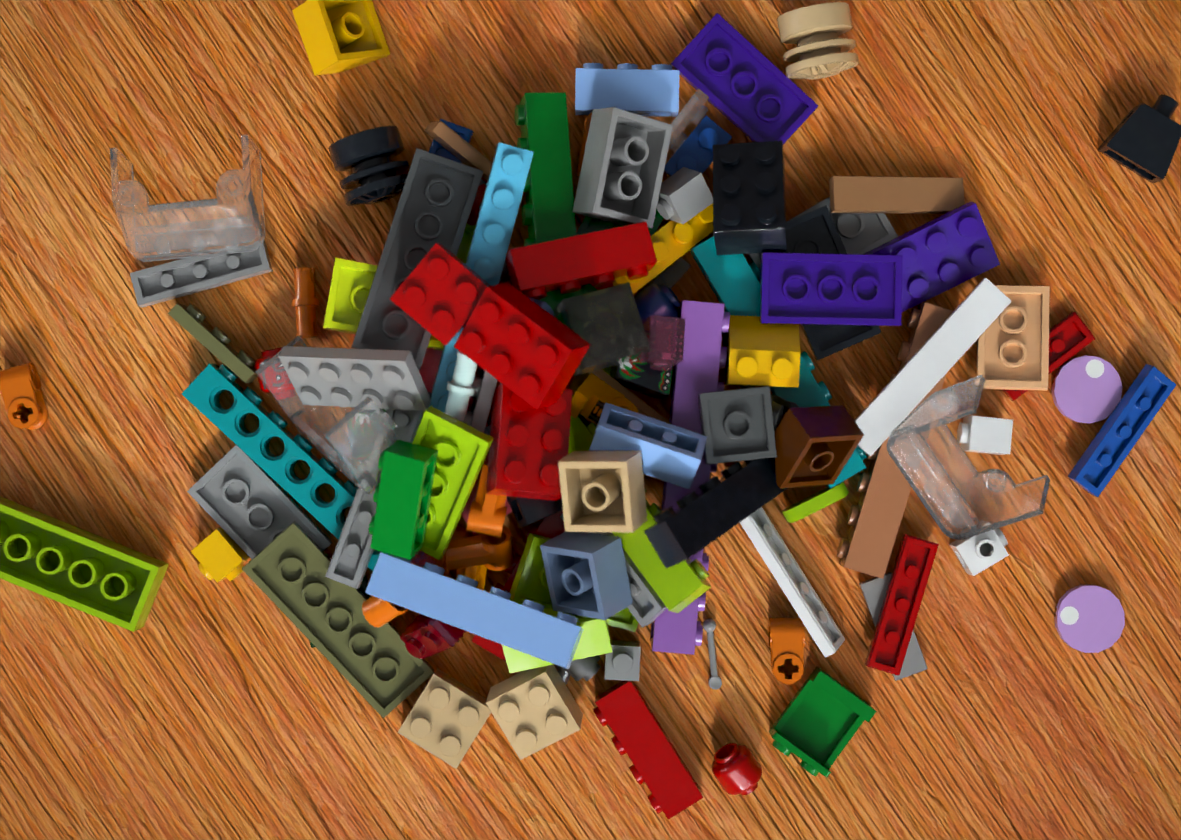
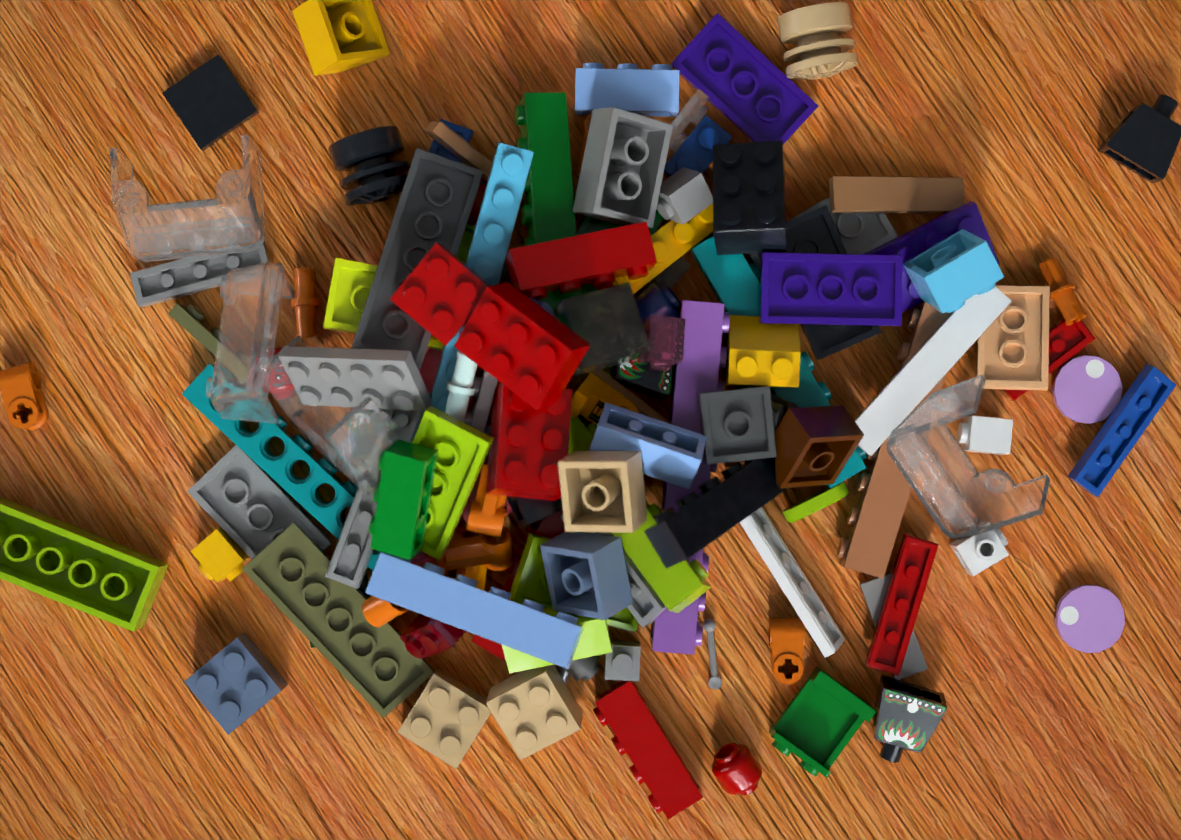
(210, 102): none -> black tile
(236, 683): none -> sand blue brick
(248, 342): none -> clear windscreen
(905, 716): none -> torso
(954, 271): none -> medium azure brick
(1061, 291): none -> orange axle

